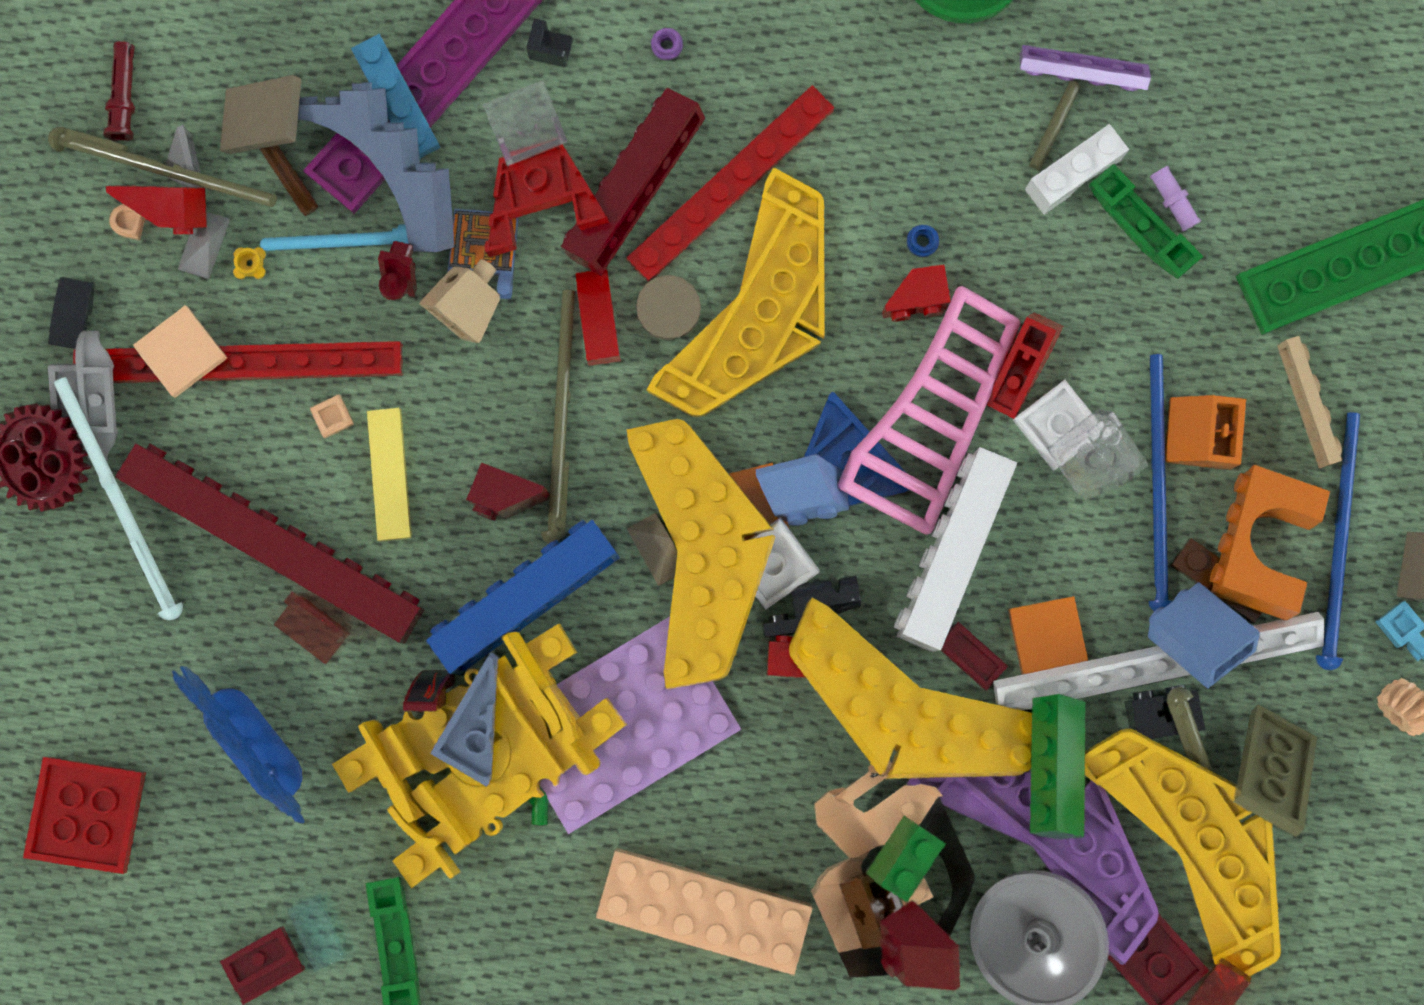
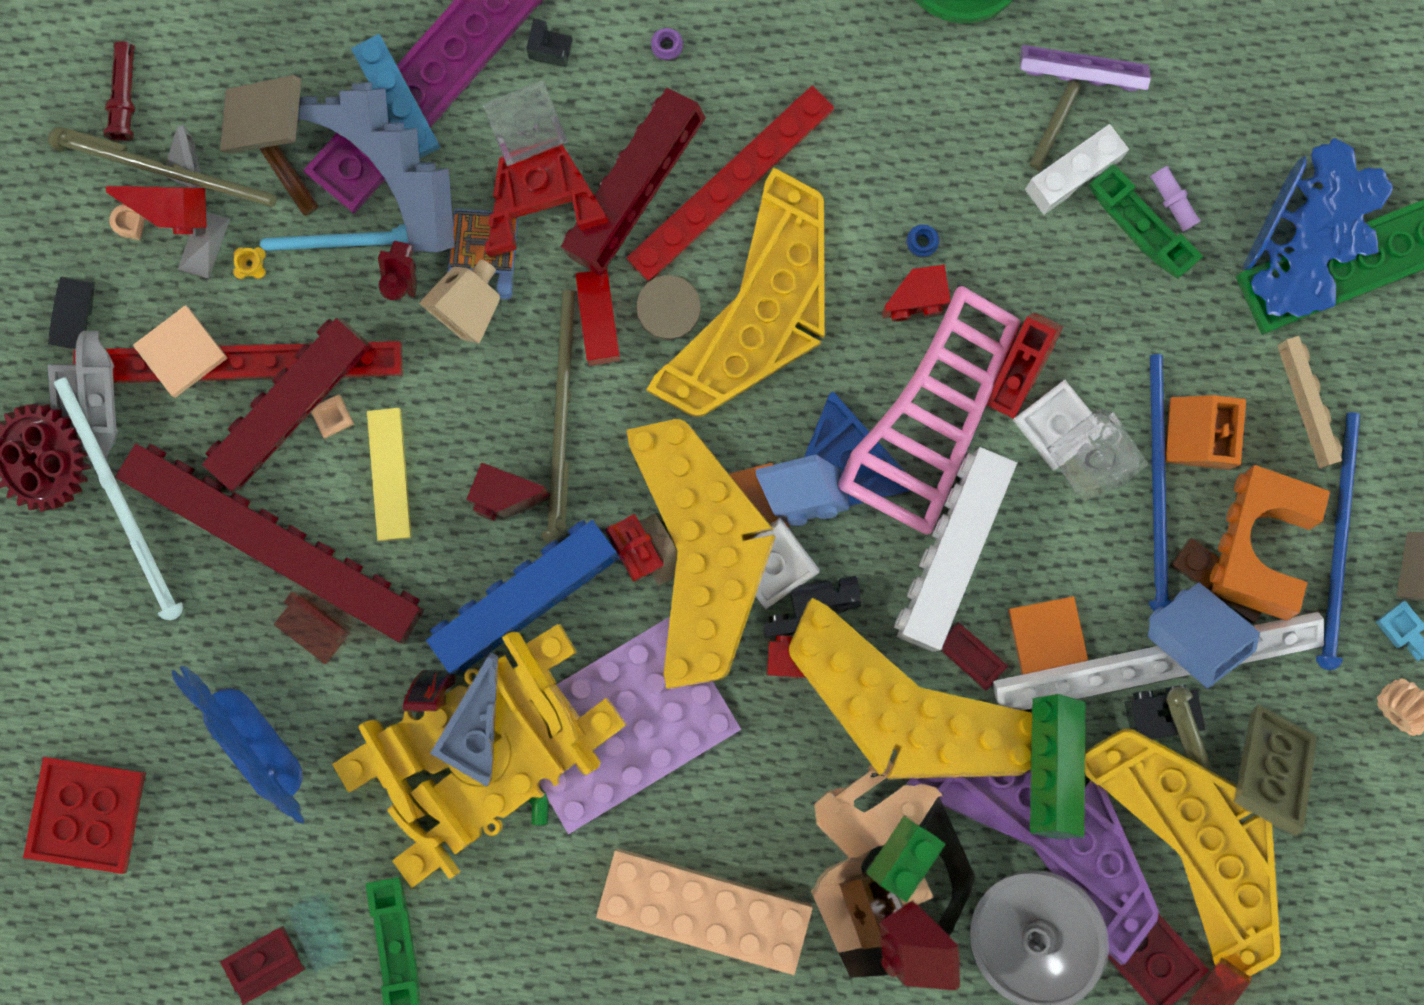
(286, 404): none -> dark red brick
(634, 547): none -> red hips
(1326, 229): none -> blue plant

